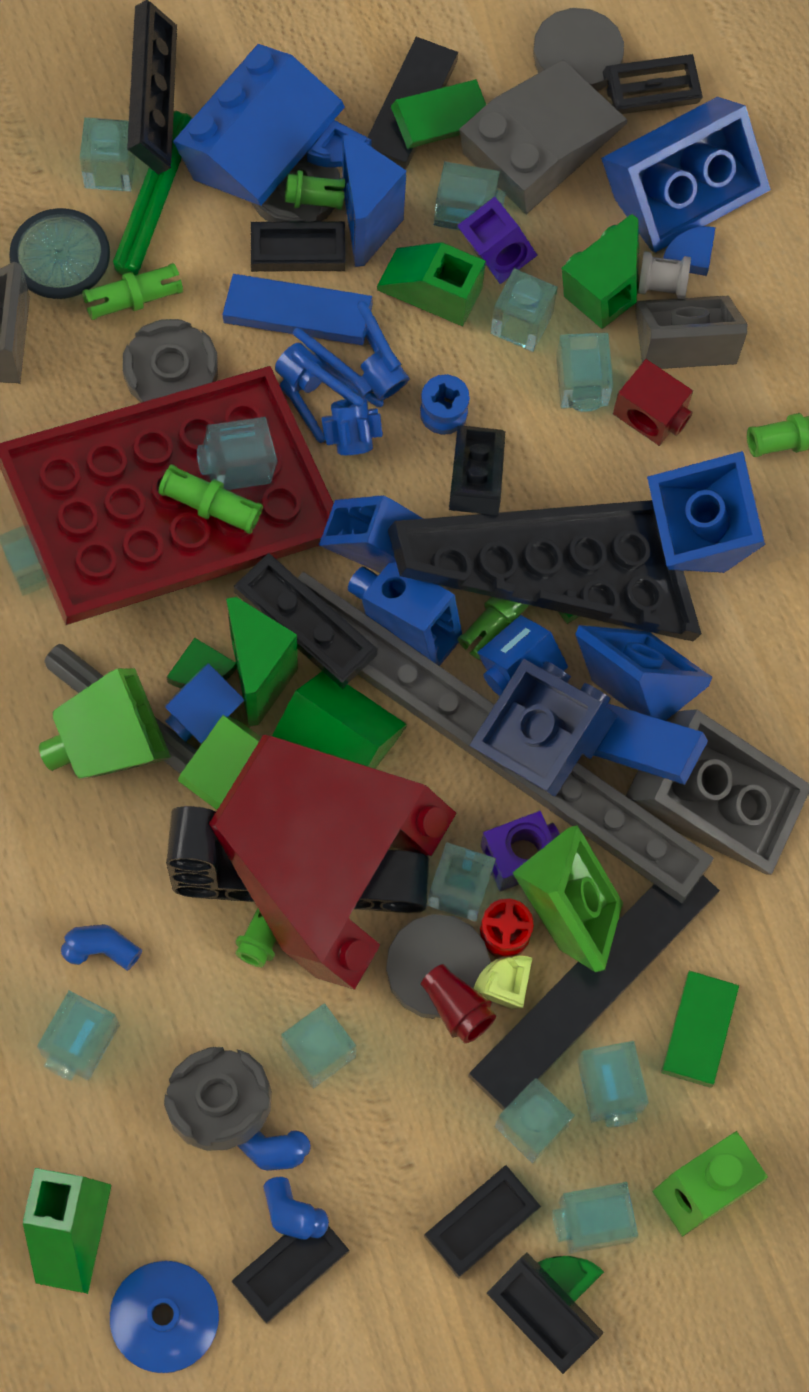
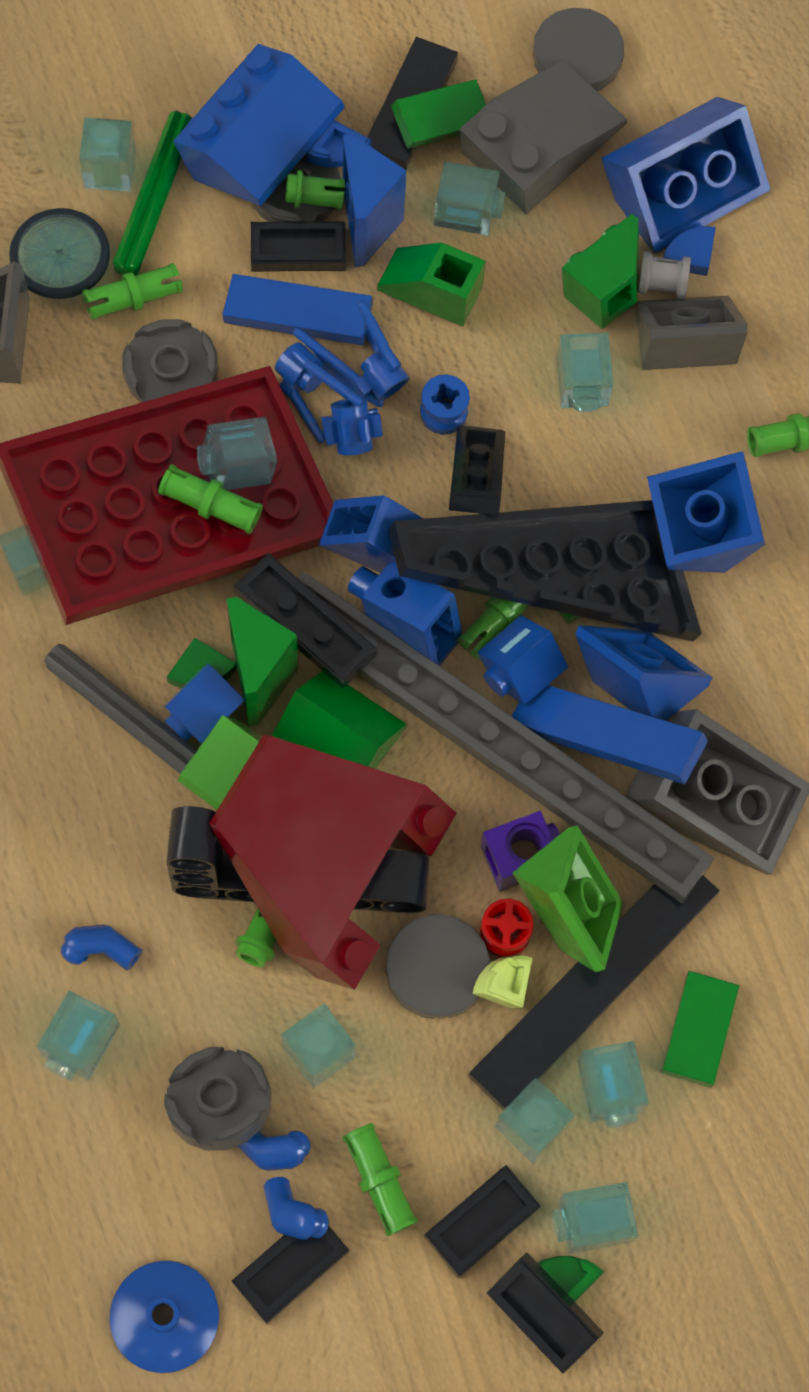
(64, 1227): green slope -> none
(106, 729): bright green torso -> none
(152, 87): black tile -> none
(379, 1179): none -> bright green pin
(458, 1004): dark red cone -> none
(461, 881): clear light blue brick -> none
(497, 239): dark purple brick -> none
(523, 310): clear light blue brick -> none
(544, 725): dark blue plate -> none
(654, 403): dark red brick -> none
(658, 101): black tile -> none
(710, 1183): bright green torso -> none

